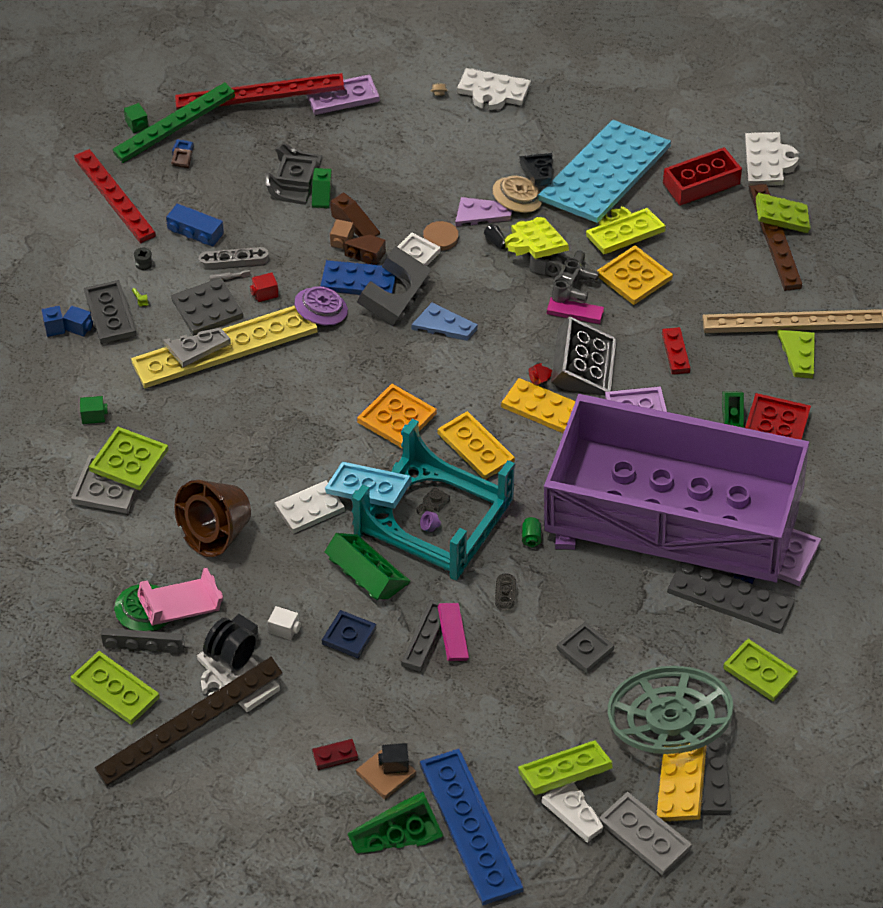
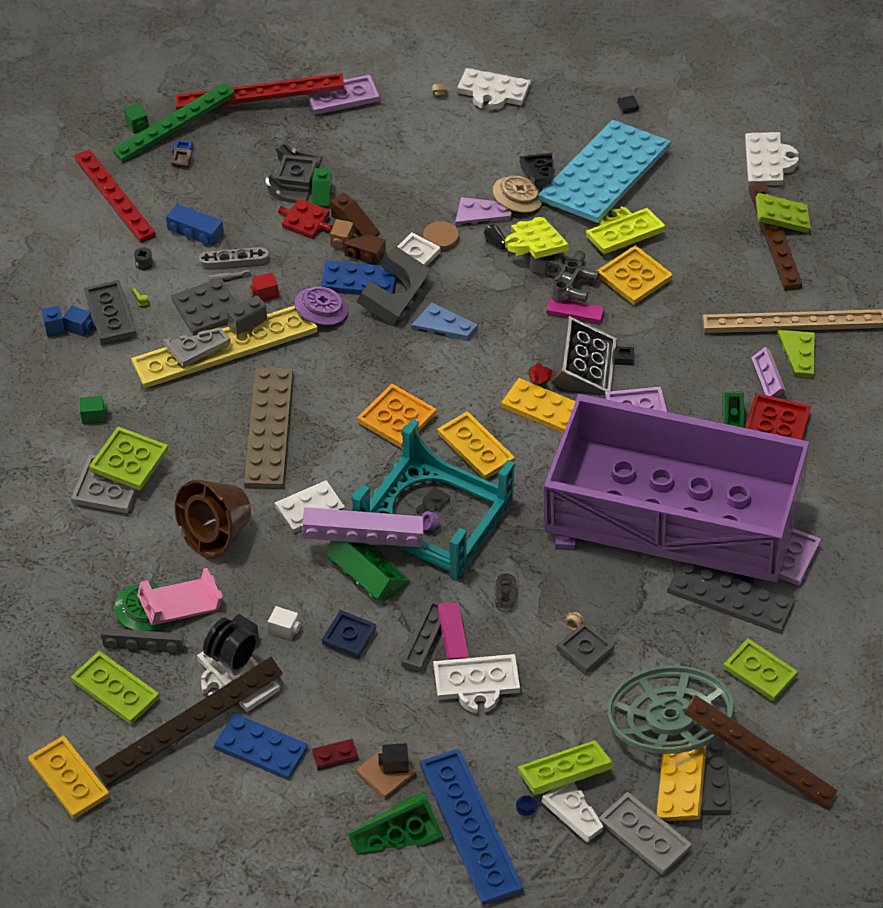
(68, 777): none -> yellow plate
(246, 315): none -> dark grey brick
(261, 746): none -> blue plate
(268, 428): none -> dark tan plate
(305, 218): none -> red plate
(362, 527): none -> lavender brick
(384, 486): medium azure plate -> none
(476, 680): none -> white plate
(526, 805): none -> clear blue plate
(531, 532): green brick -> none
(573, 620): none -> tan plate
(624, 355): none -> black tile
(628, 104): none -> black tile
(676, 350): red plate -> none
(702, 176): red brick -> none
(761, 752): none -> reddish brown plate
(768, 373): none -> lavender plate

